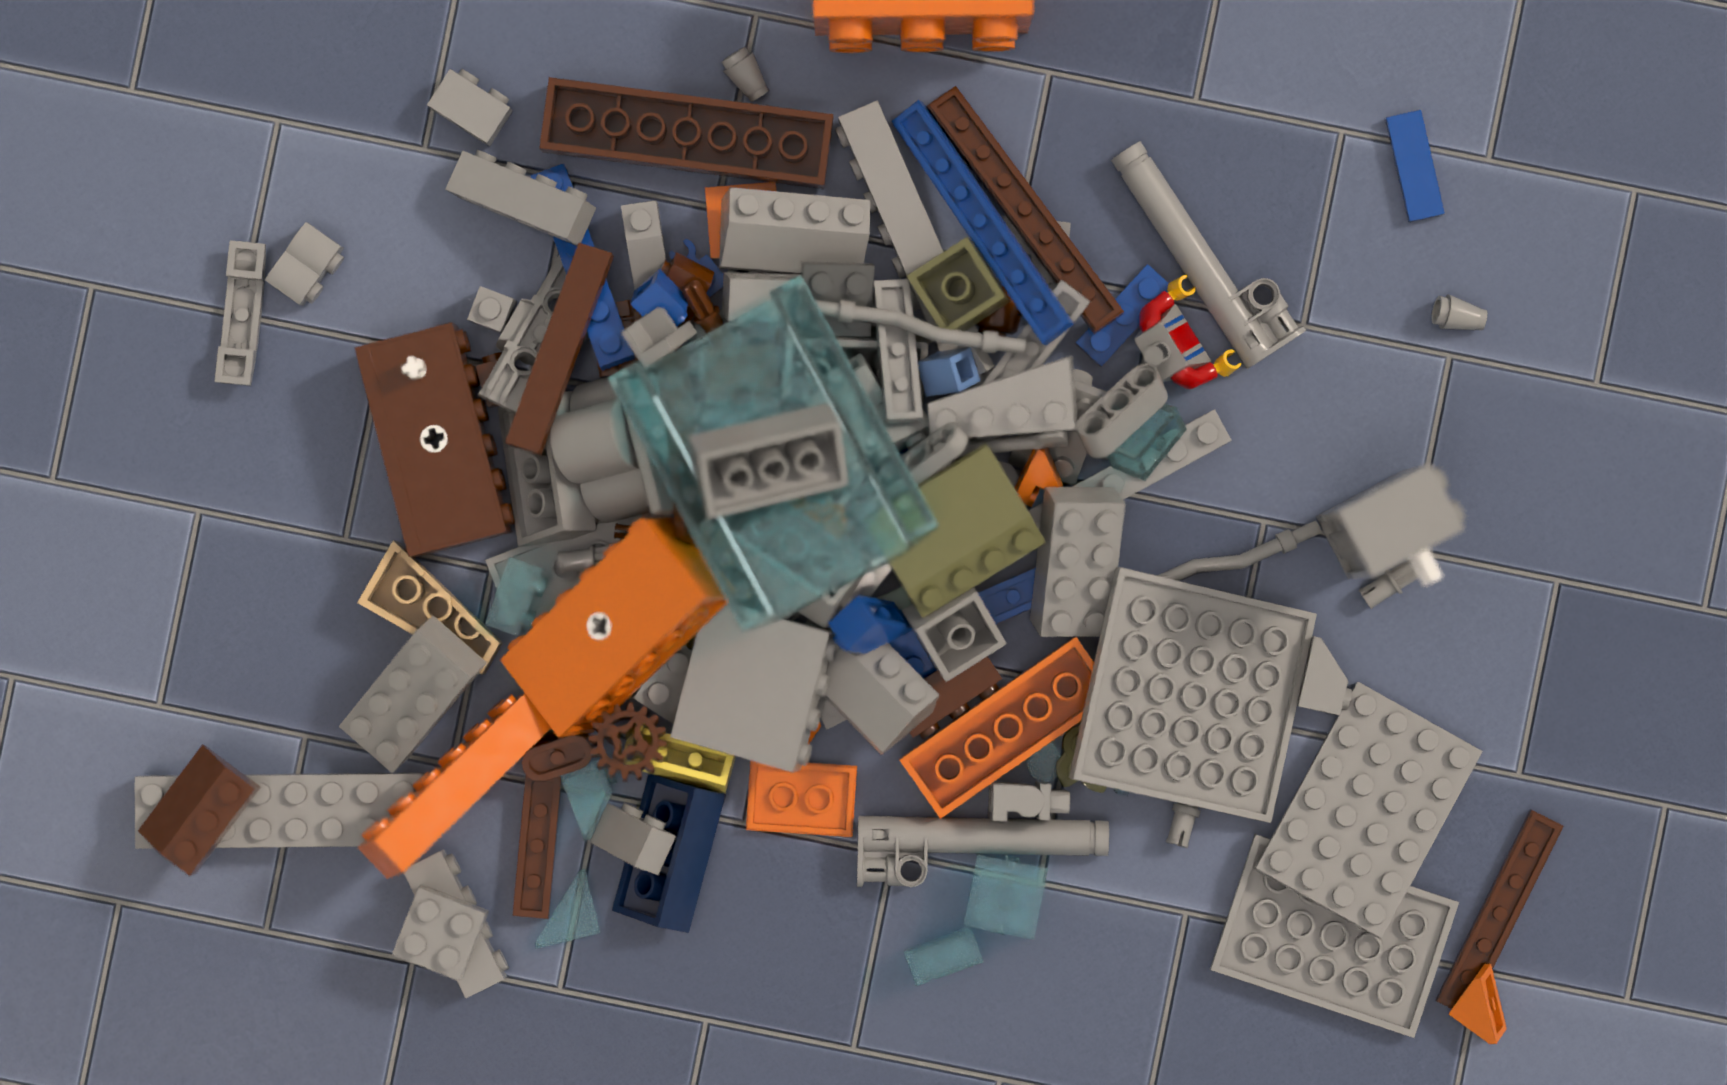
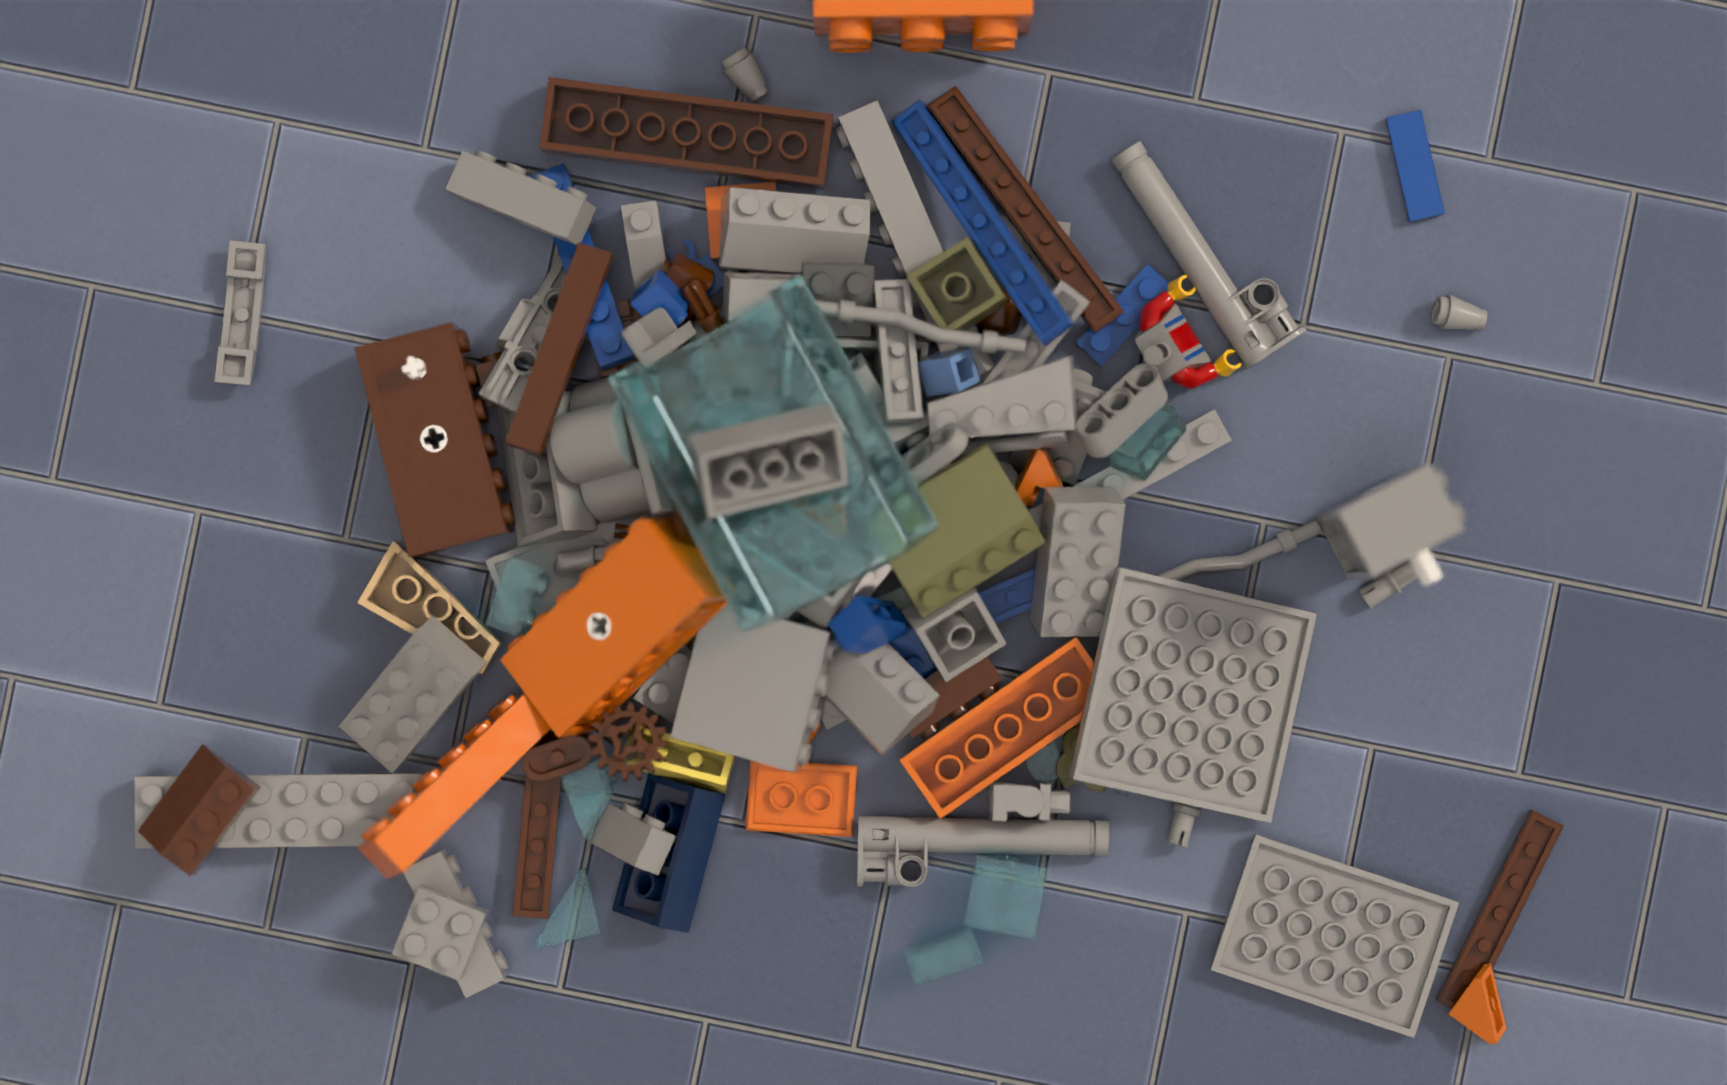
(305, 264): light grey brick -> none
(470, 106): light grey brick -> none
(491, 309): light grey brick -> none
(1323, 681): light grey slope -> none
(1368, 810): light grey plate -> none

